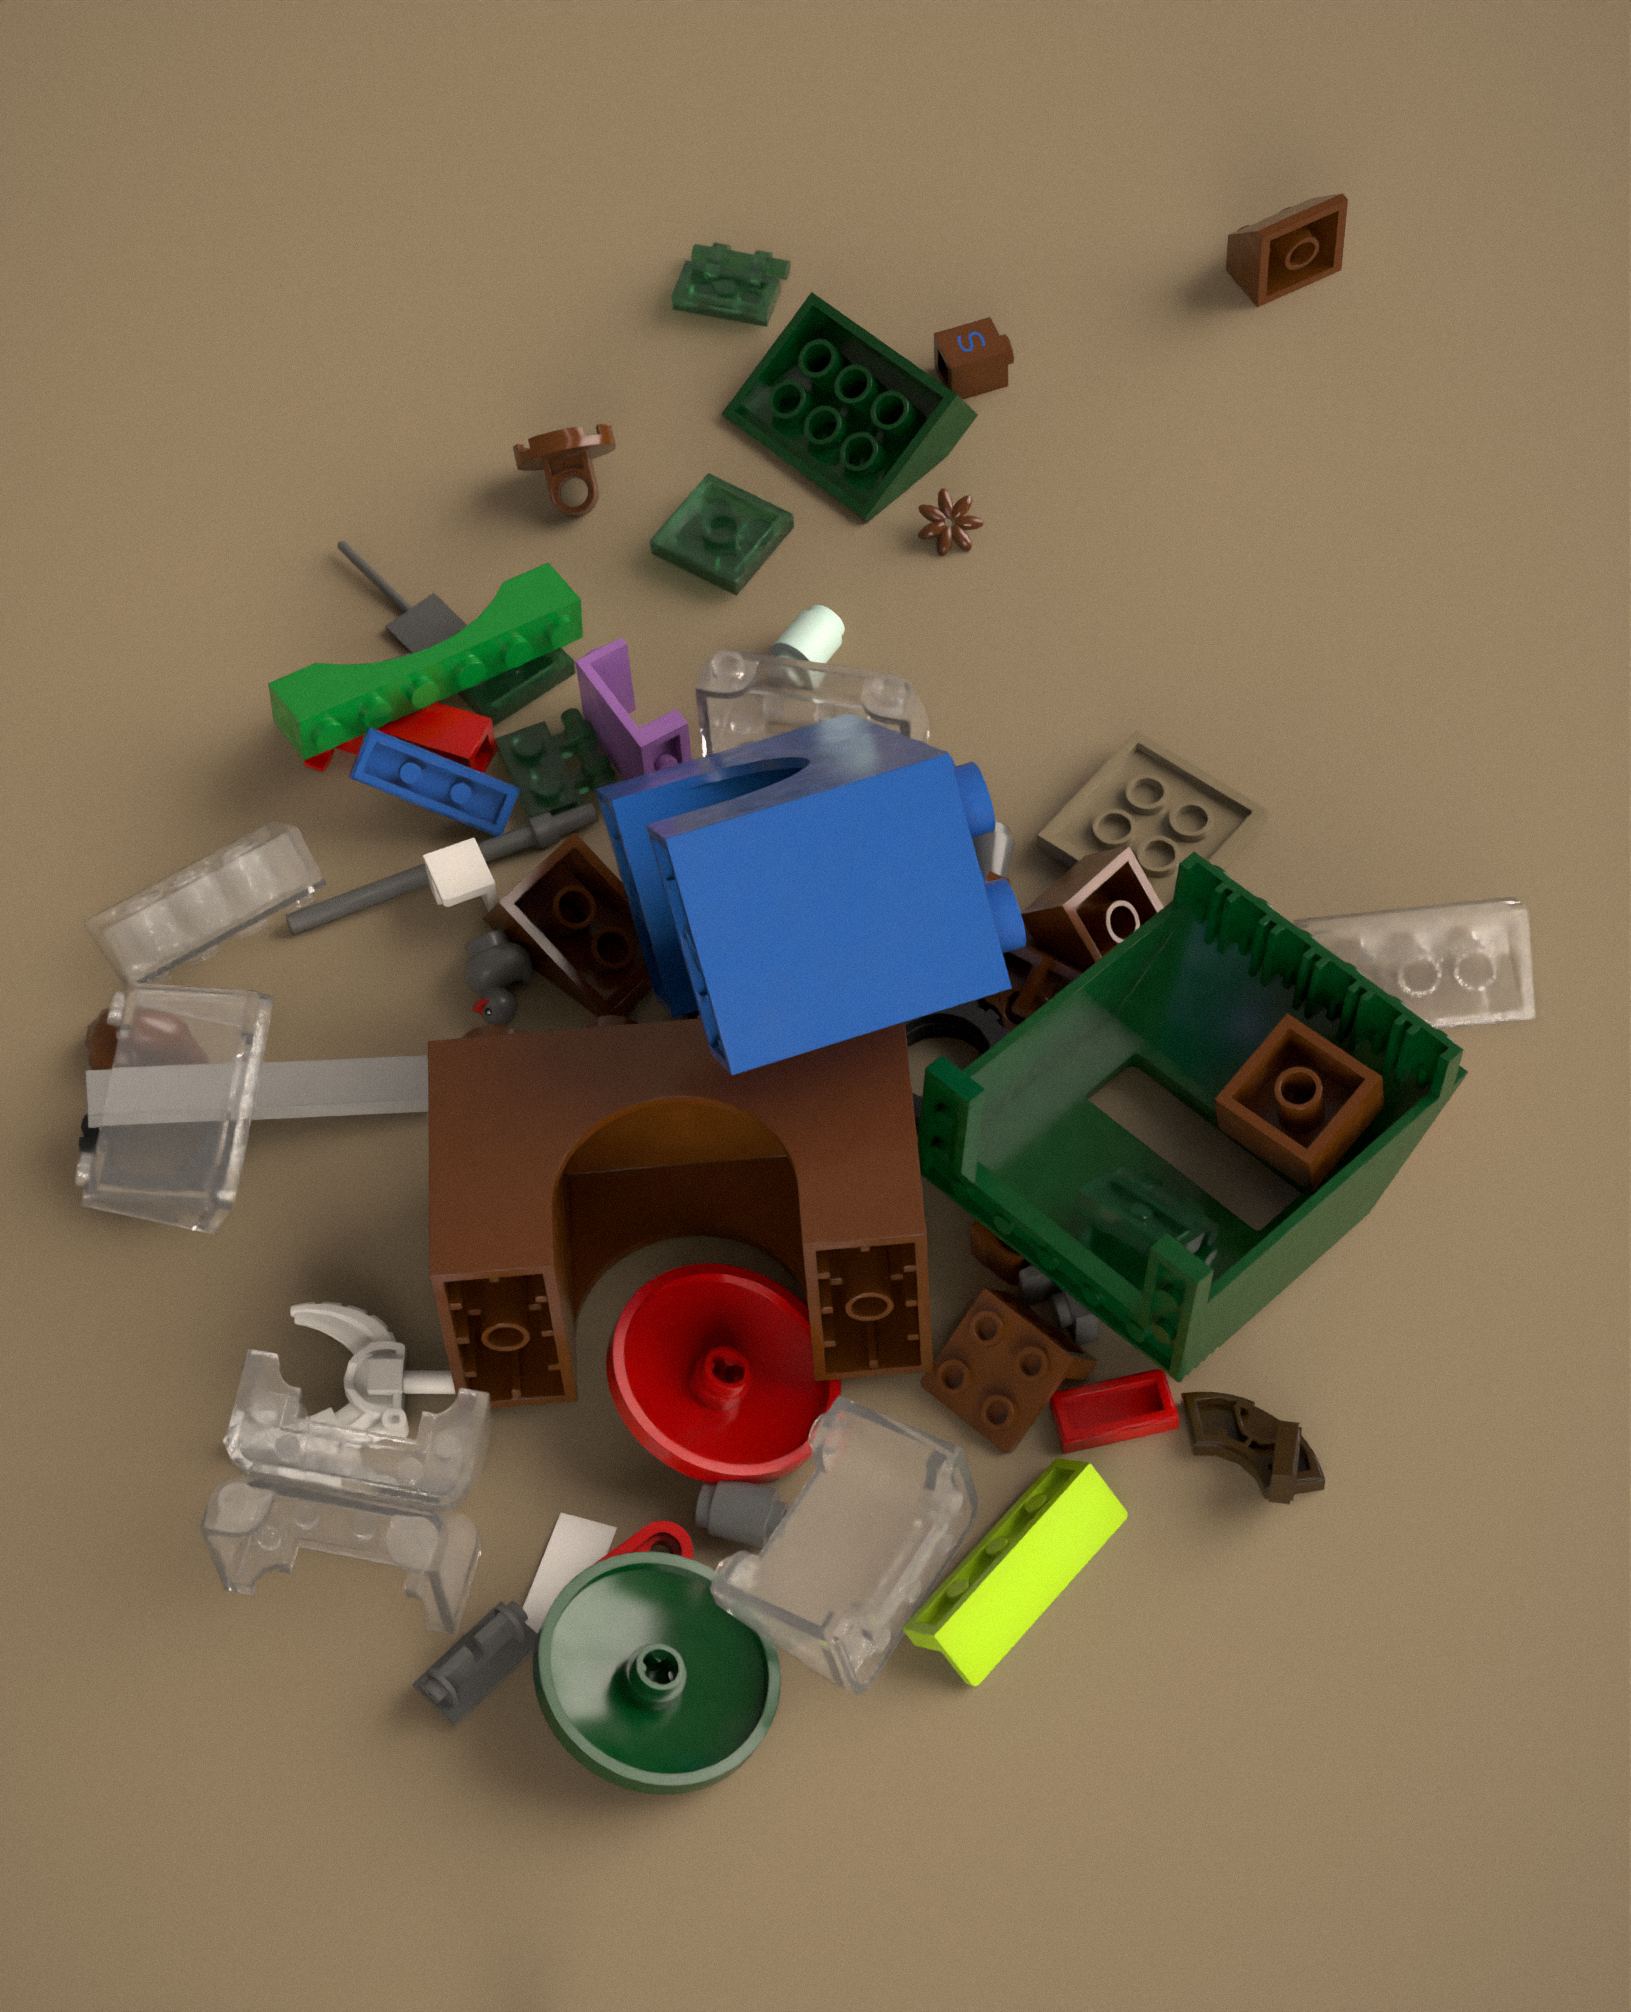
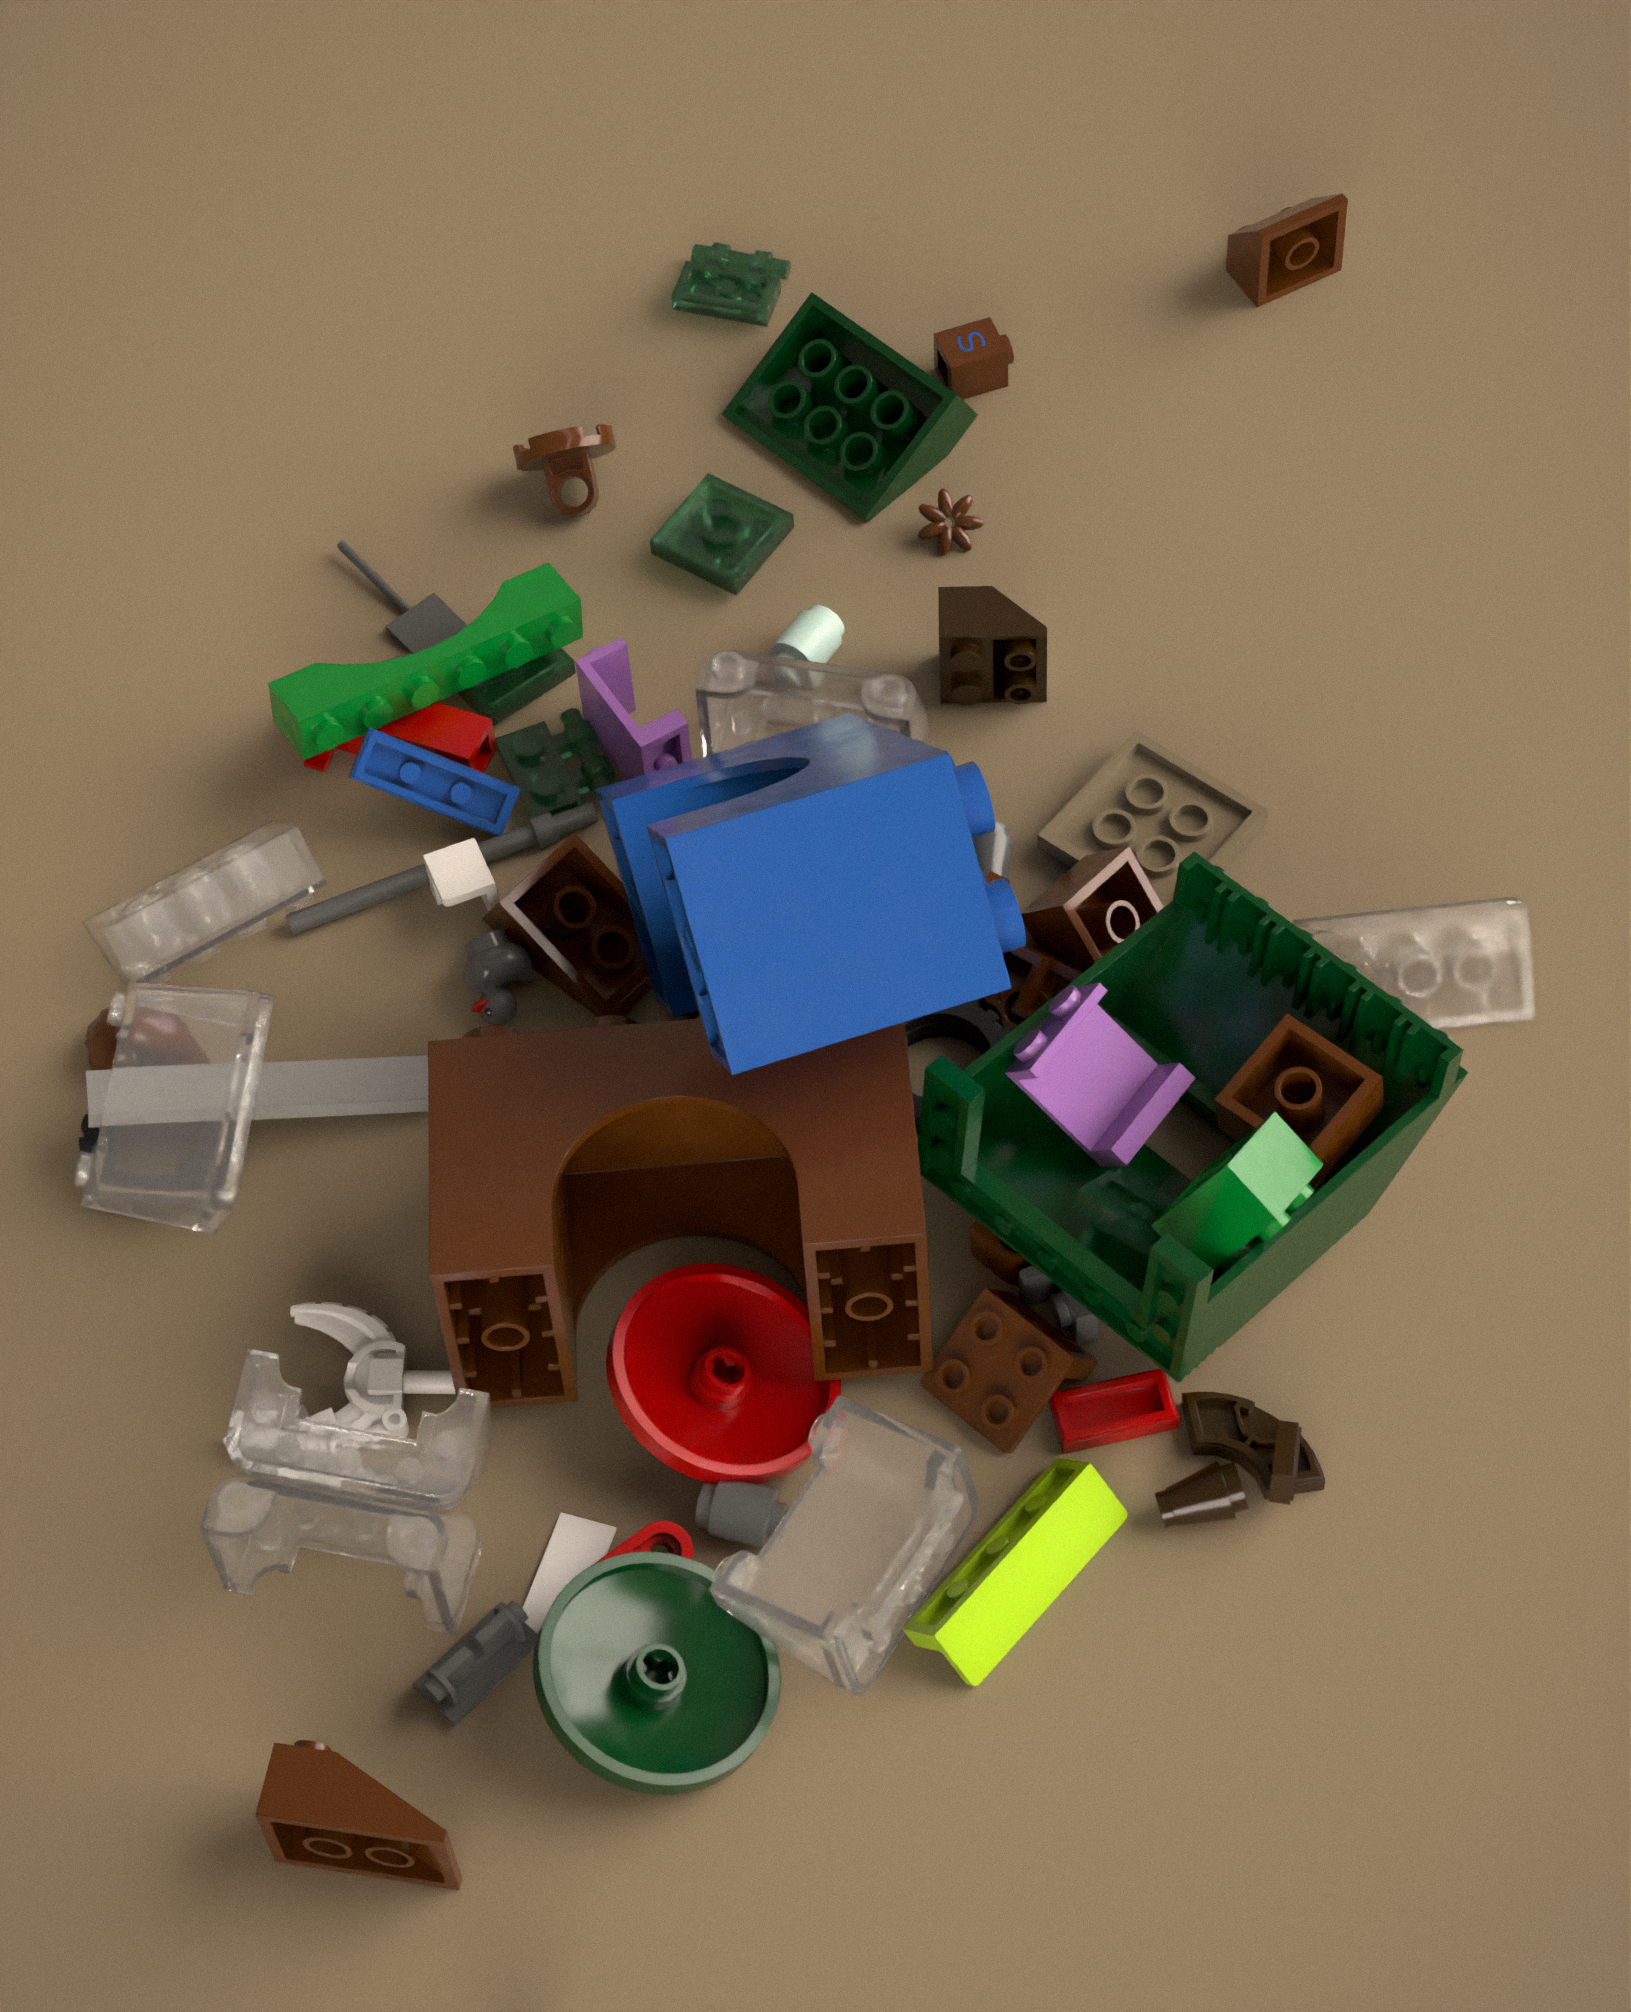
(340, 1819): none -> reddish brown slope
(989, 648): none -> dark brown slope
(1095, 1078): none -> medium lavender panel
(1203, 1497): none -> dark brown cone
(1242, 1195): none -> green brick

